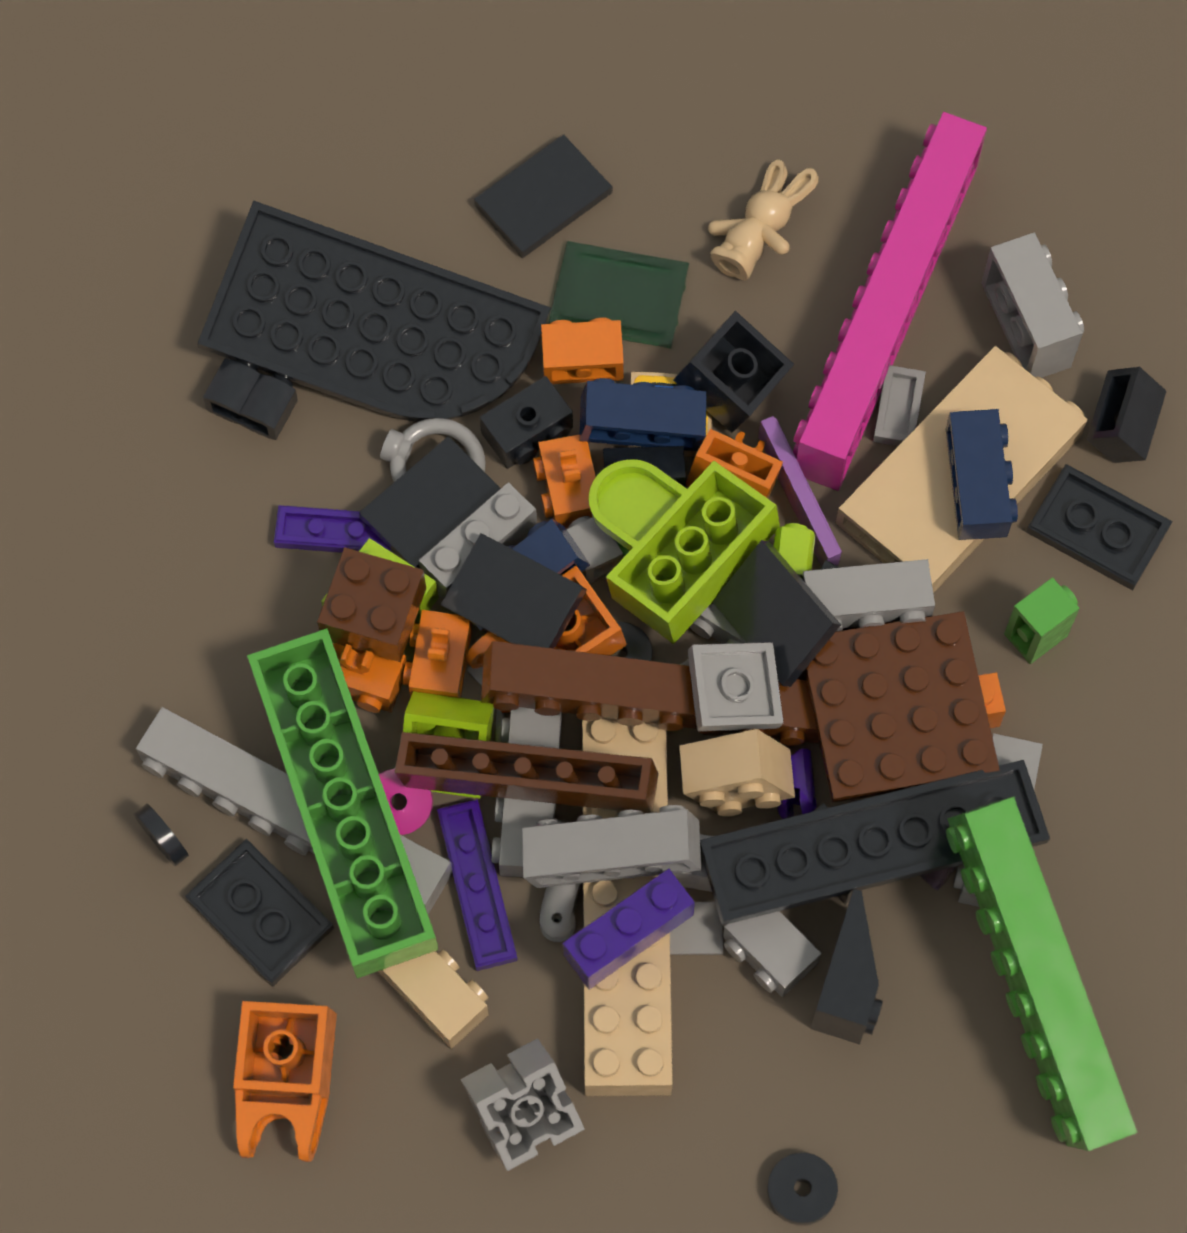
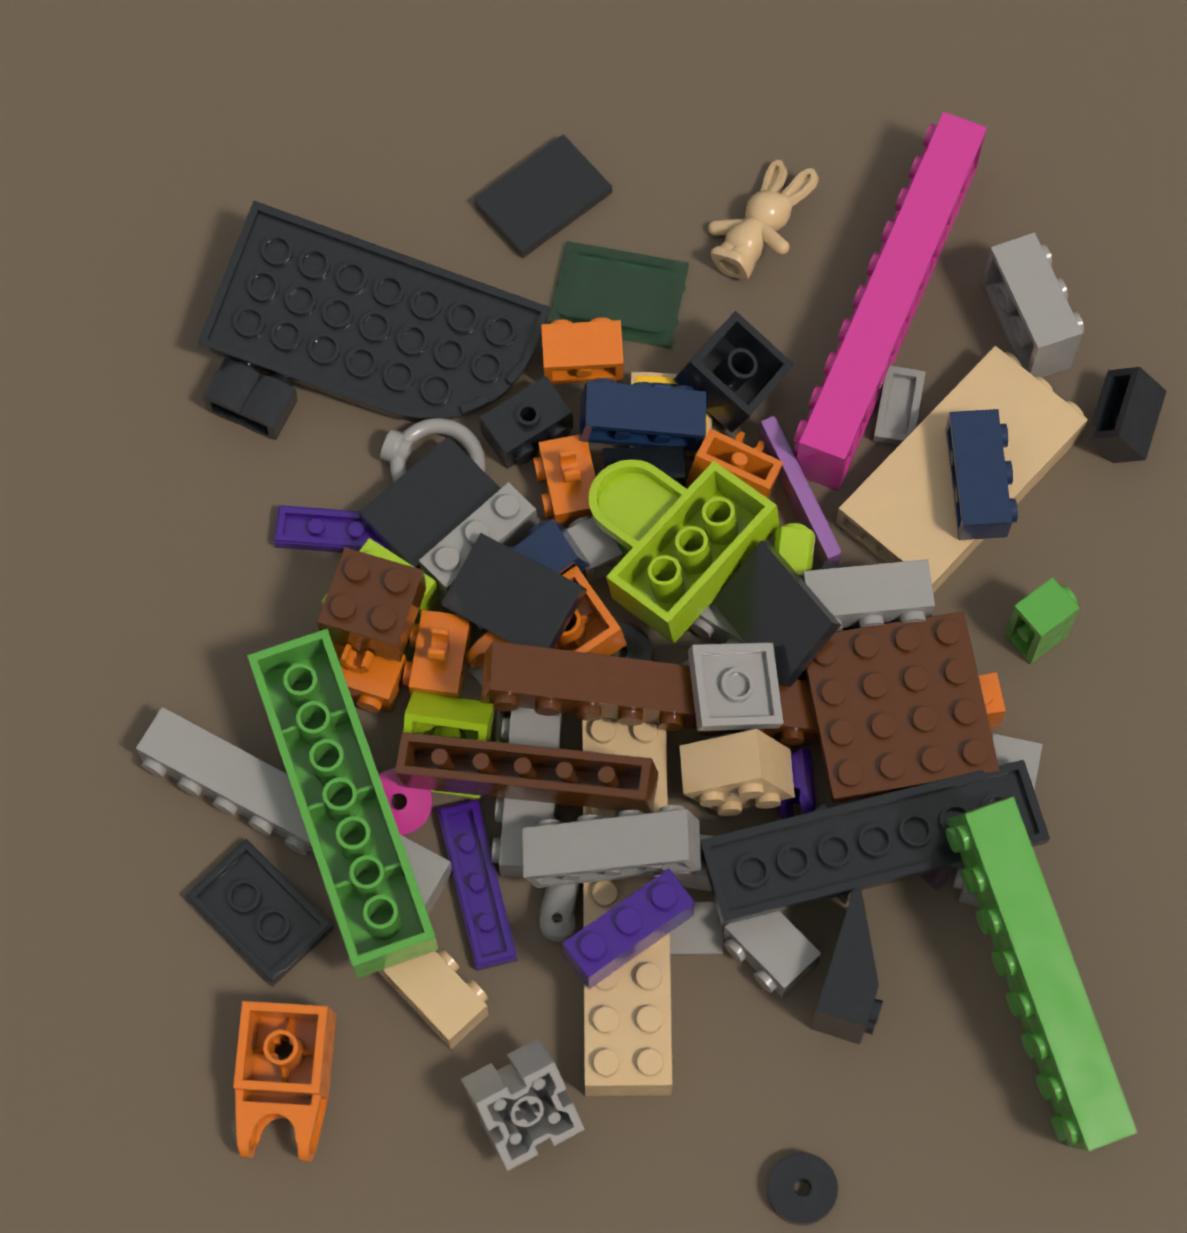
(161, 834): black piece -> none
(1099, 527): black tile -> none

